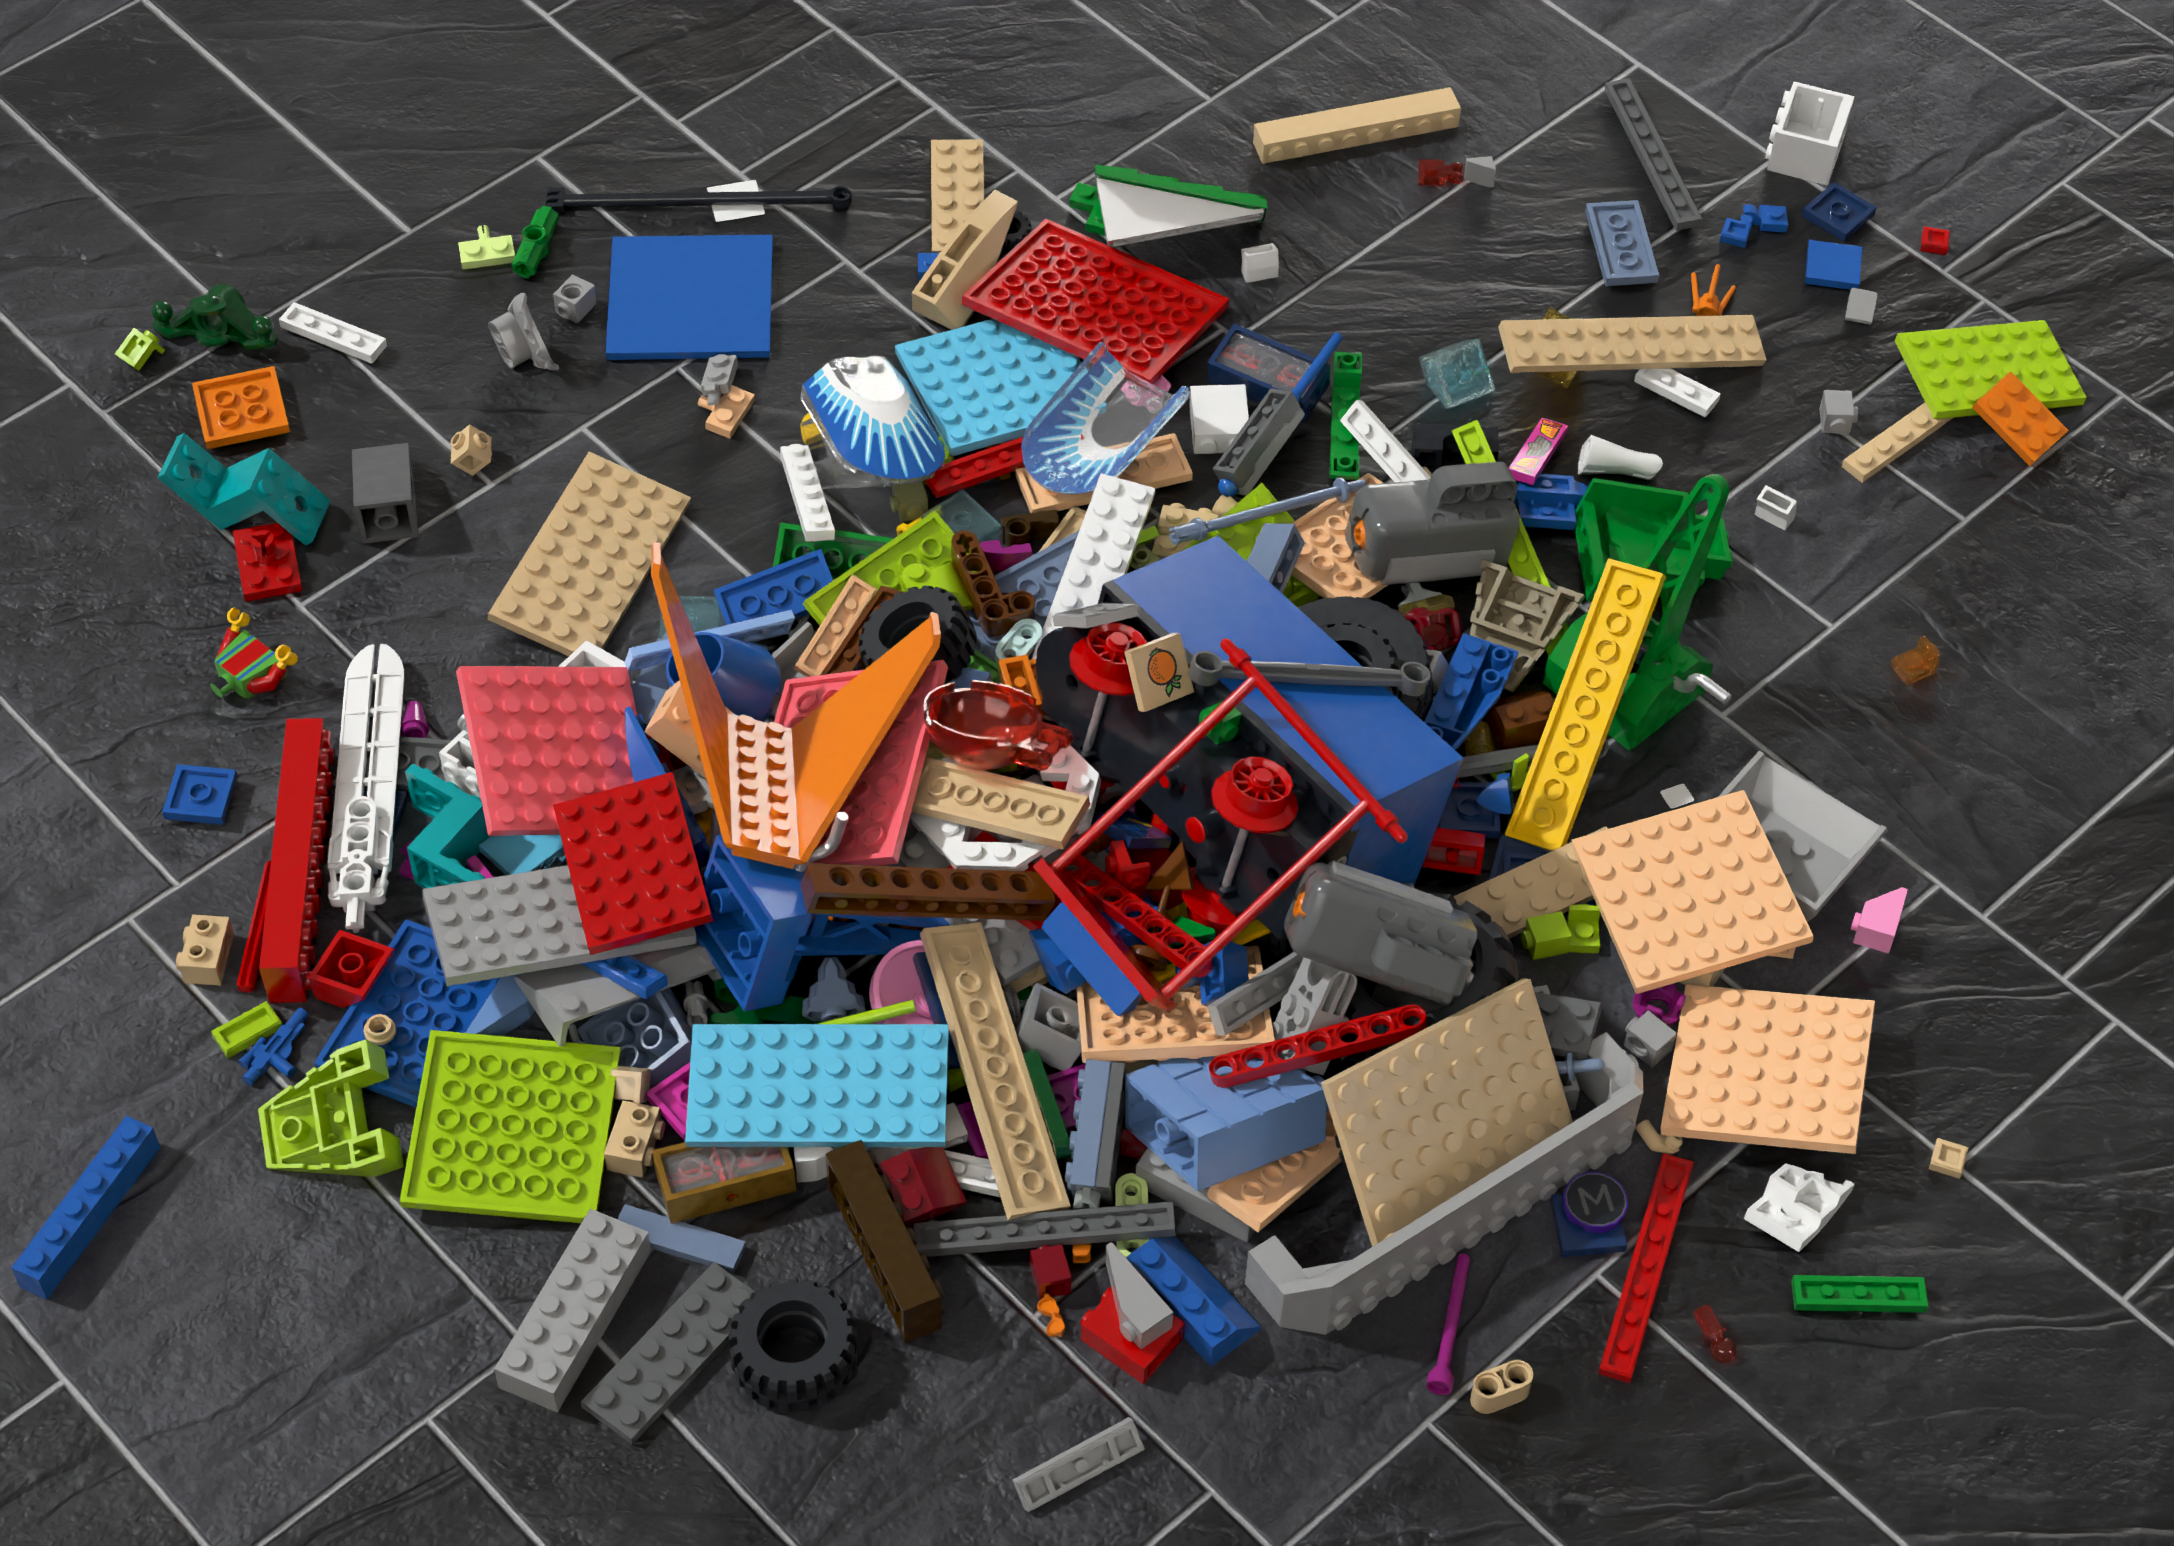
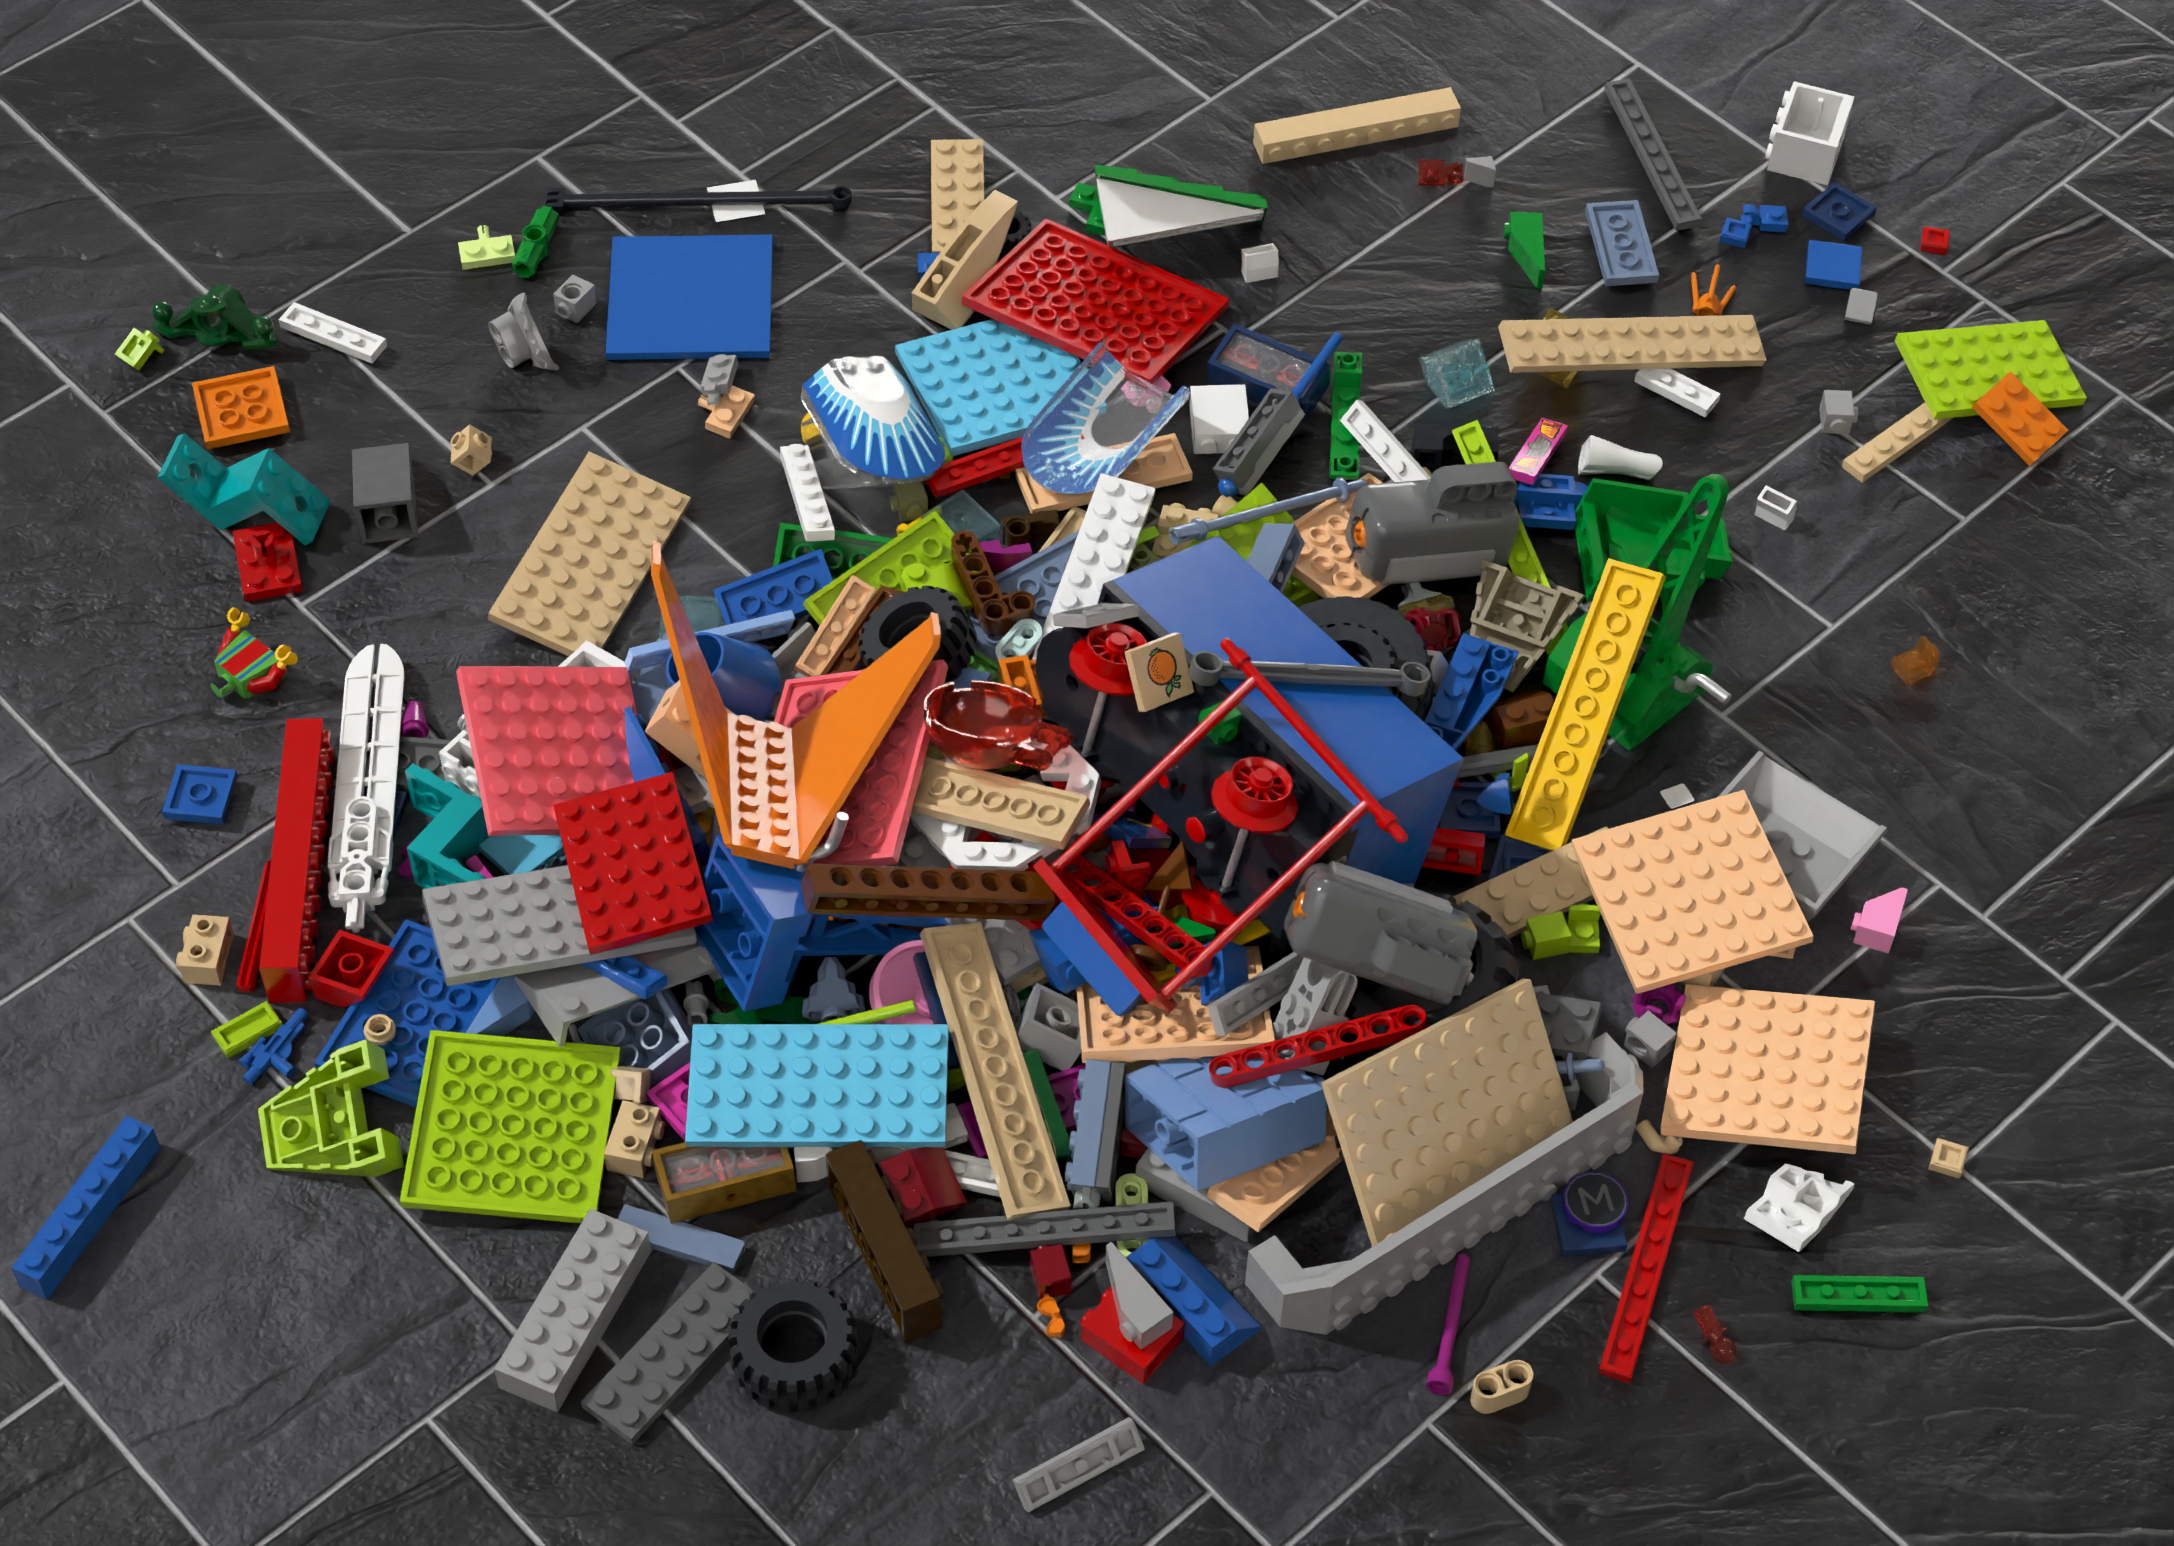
(1527, 244): none -> green slope

